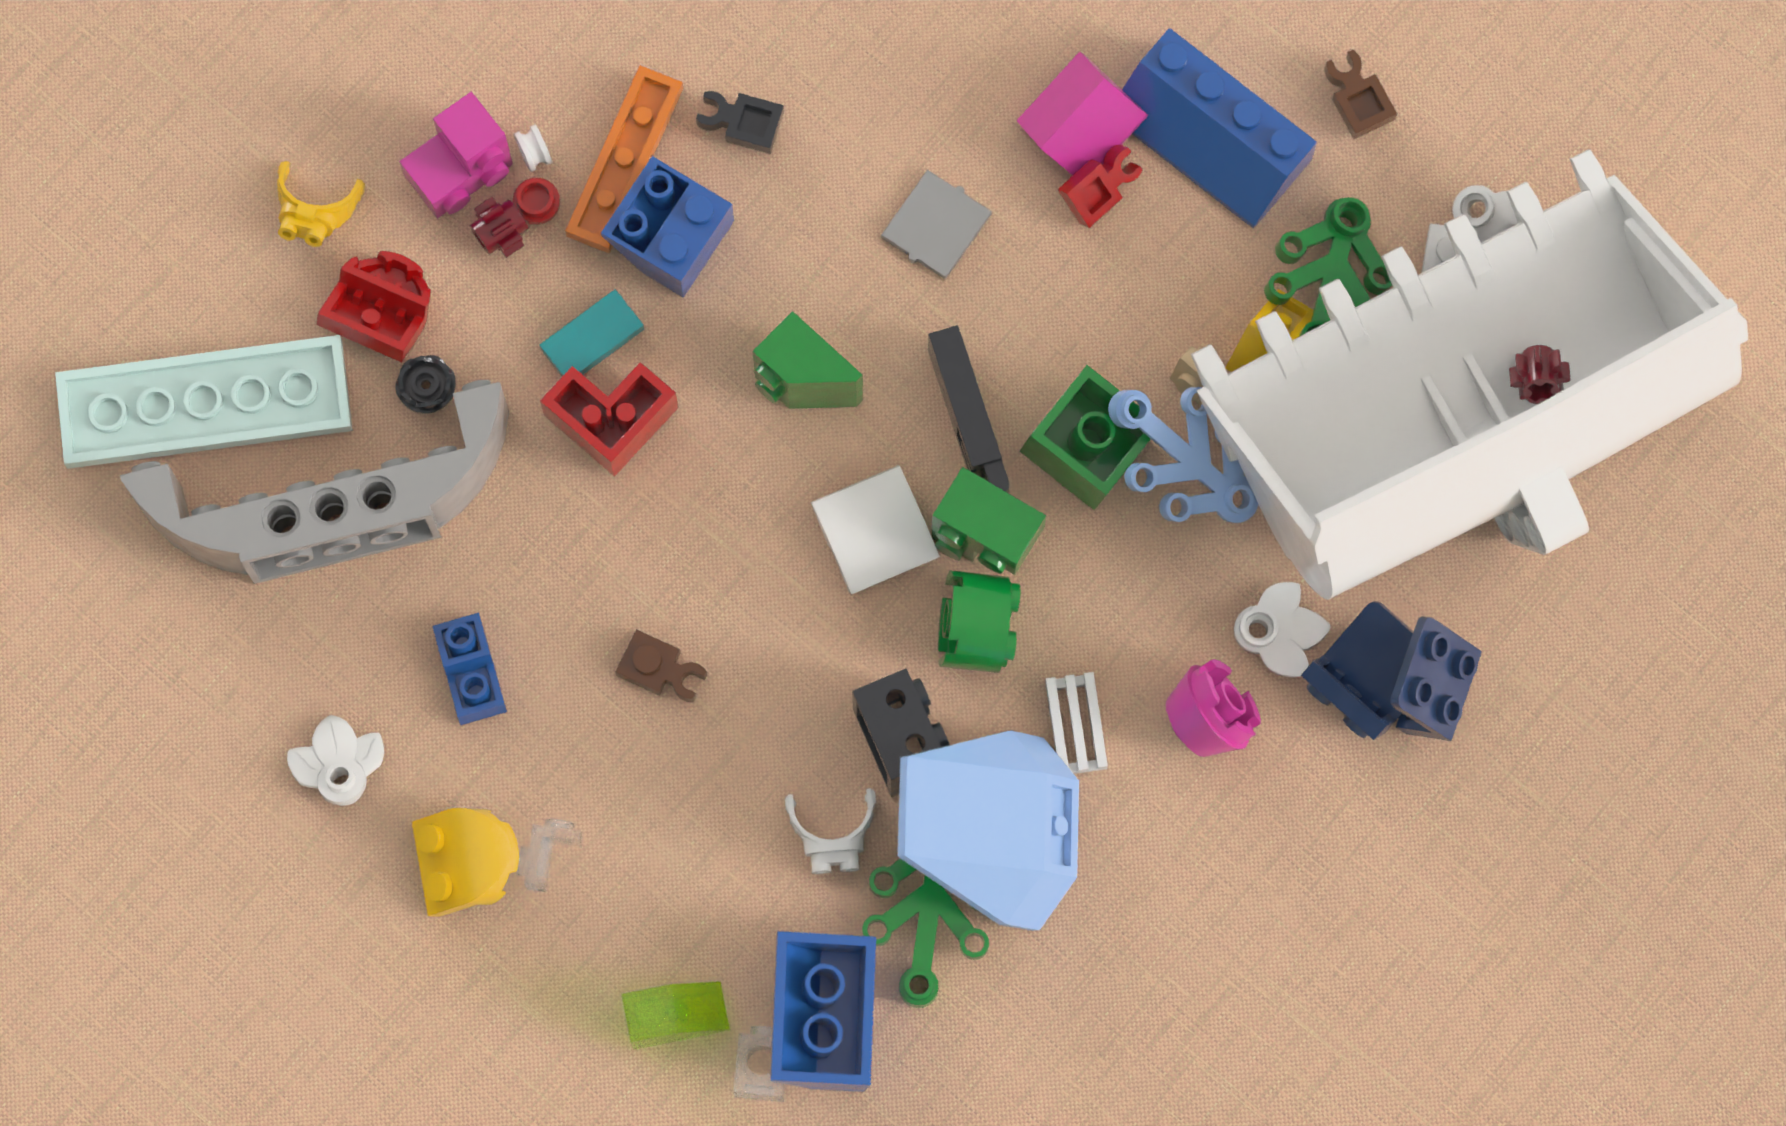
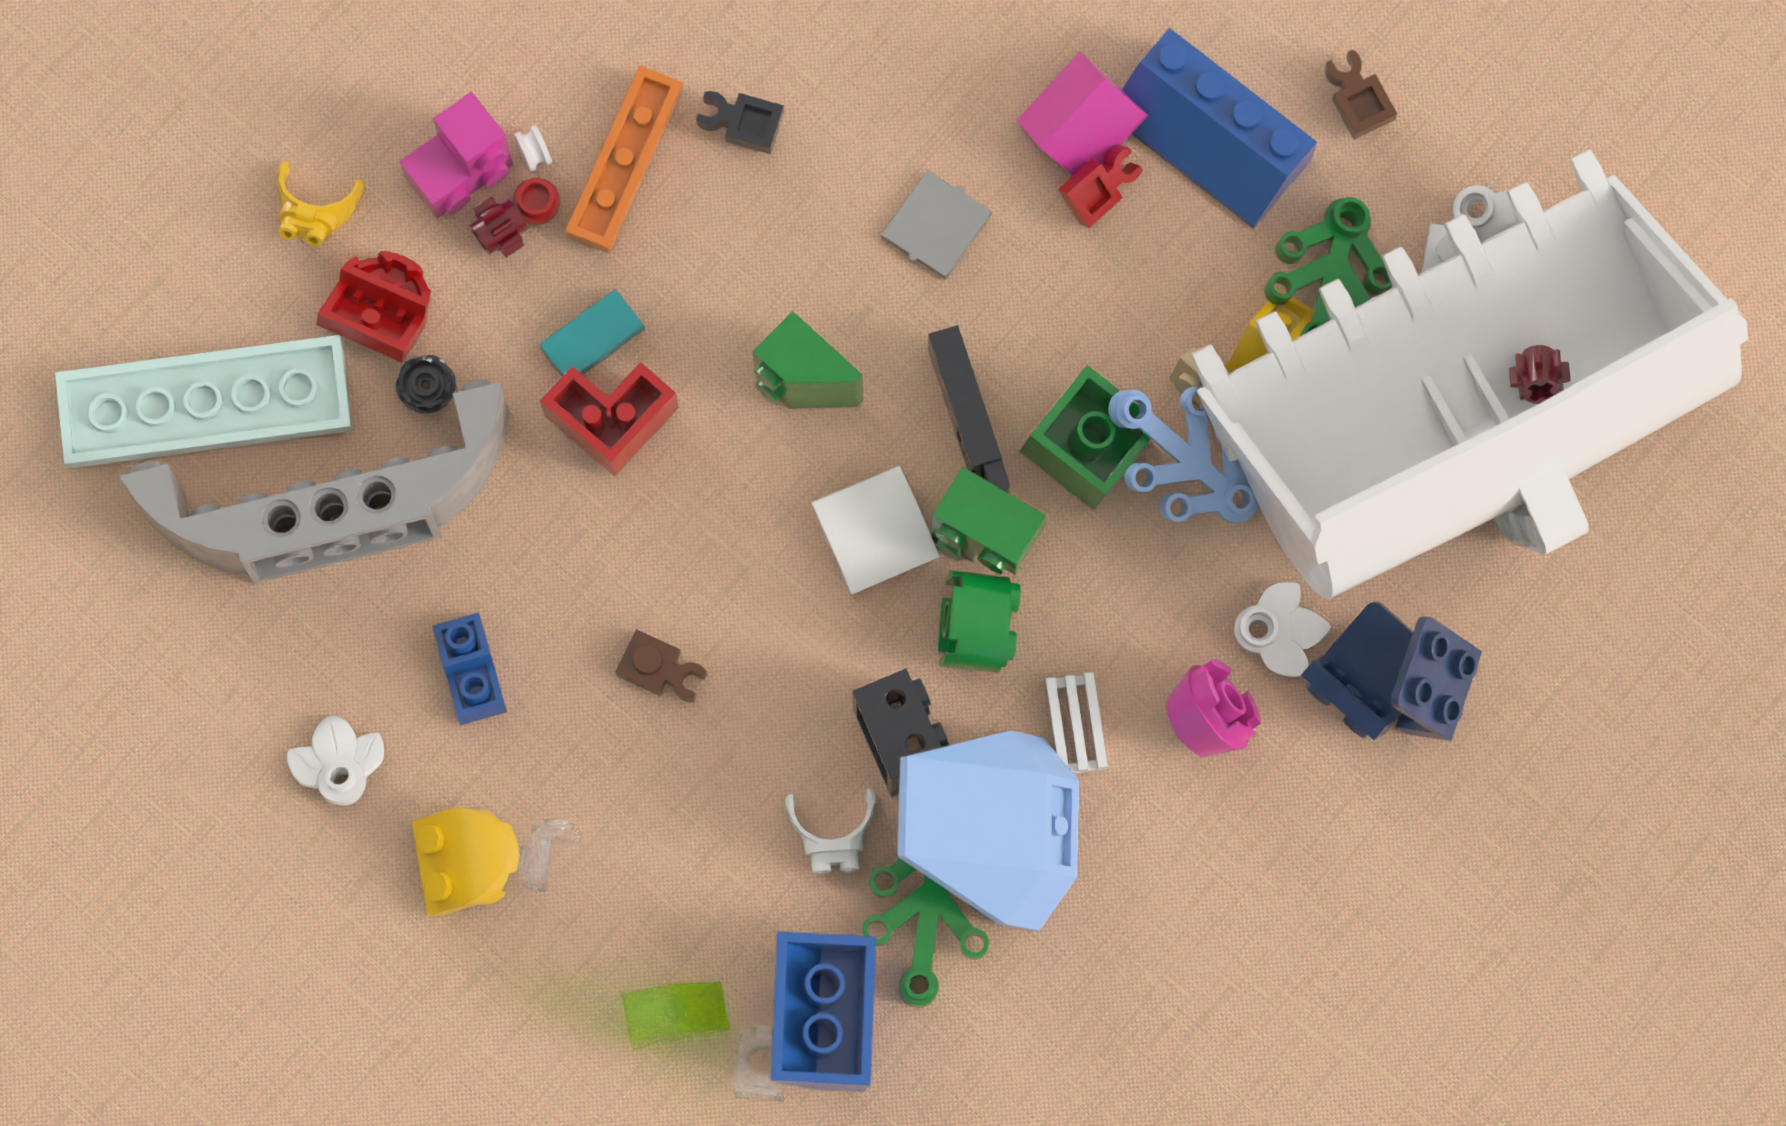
(668, 226): blue slope -> none

